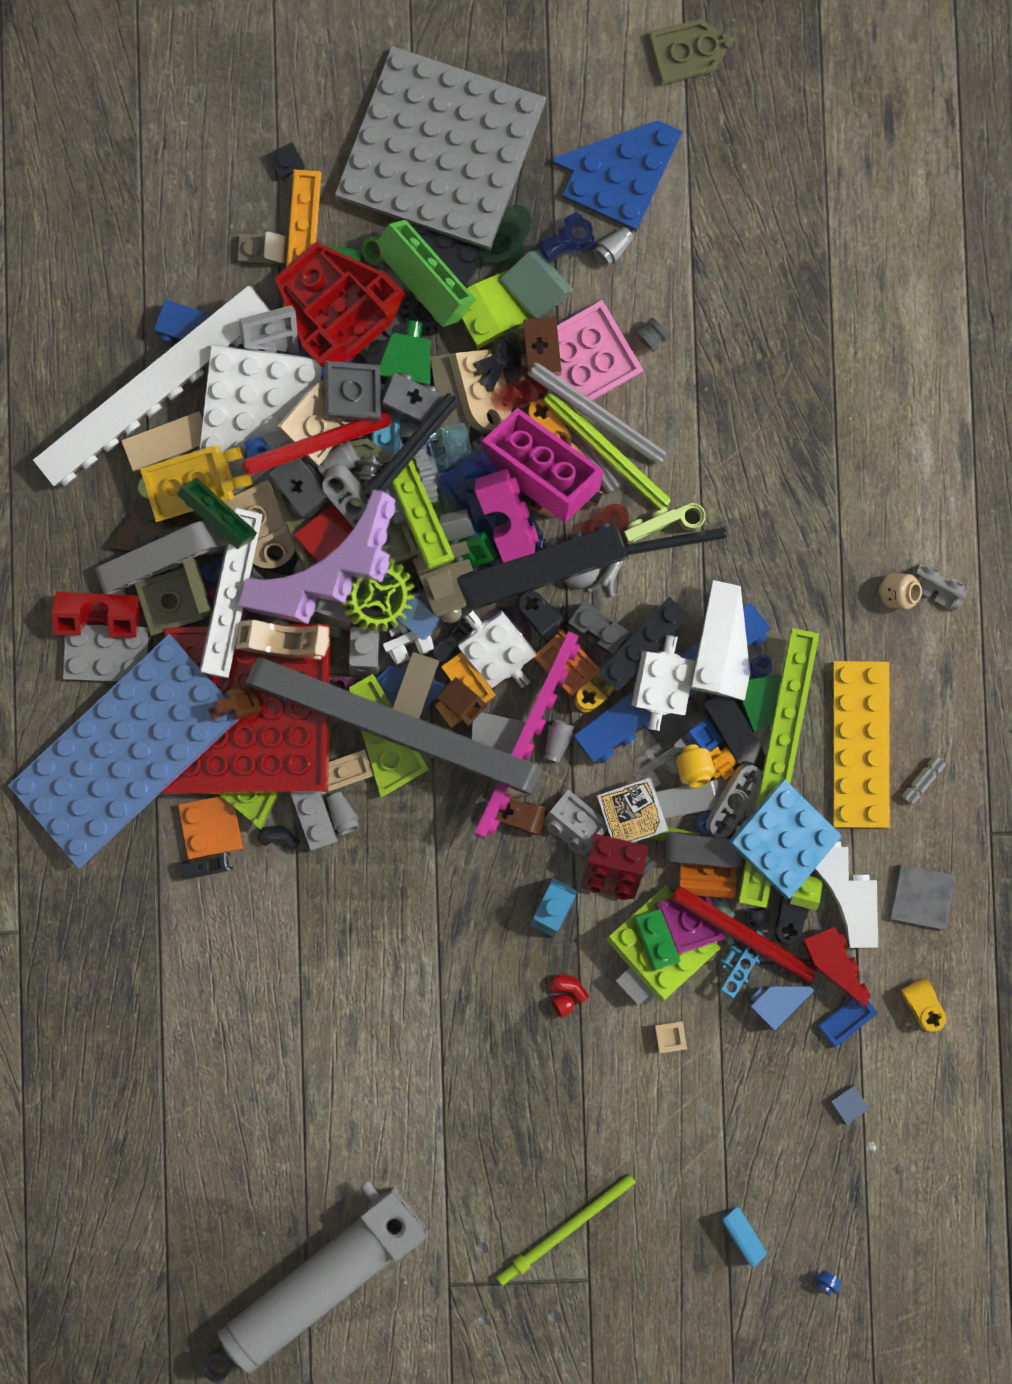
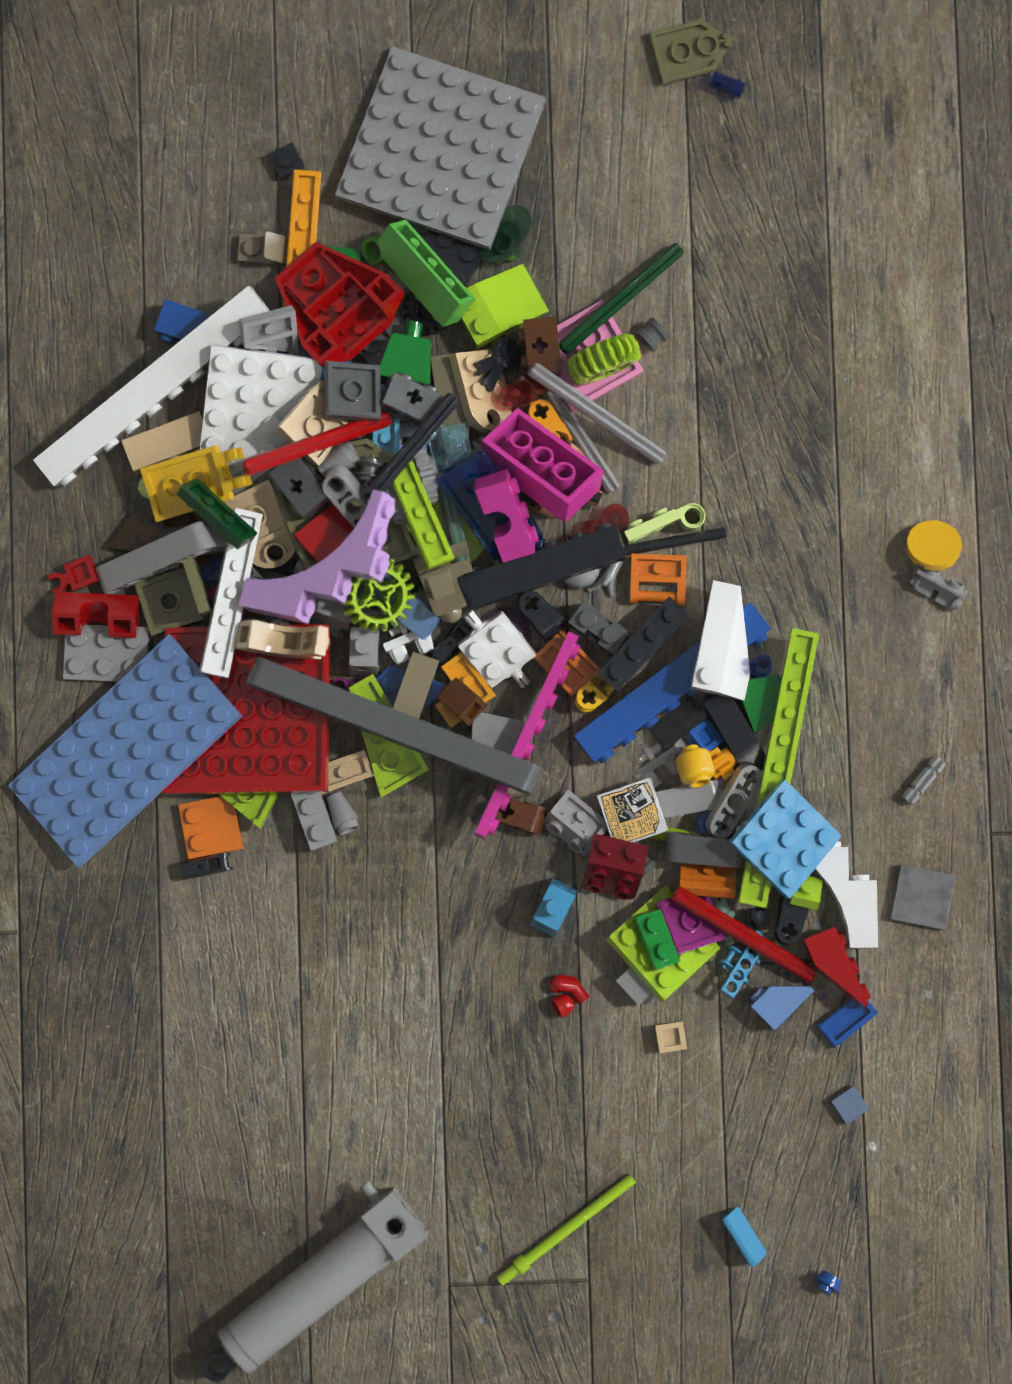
(78, 574): none -> red plate
(239, 702): reddish brown plate -> none
(254, 446): blue plate -> none
(277, 834): black arm -> none
(456, 525): light grey slope -> none
(480, 549): green plate -> none
(536, 284): sand green slope -> none
(558, 739): light grey cone -> none
(567, 241): clear blue connector -> none
(604, 359): none -> lime gear
(606, 450): lime axle -> none
(613, 246): light grey cone -> none
(620, 172): blue wing -> none
(620, 298): none -> dark green axle
(657, 569): none -> orange plate
(663, 682): white plate -> none
(727, 85): none -> clear blue pin
(861, 744): yellow plate -> none
(900, 591): tan head -> none
(921, 1000): yellow piece -> none
(934, 545): none -> yellow tile

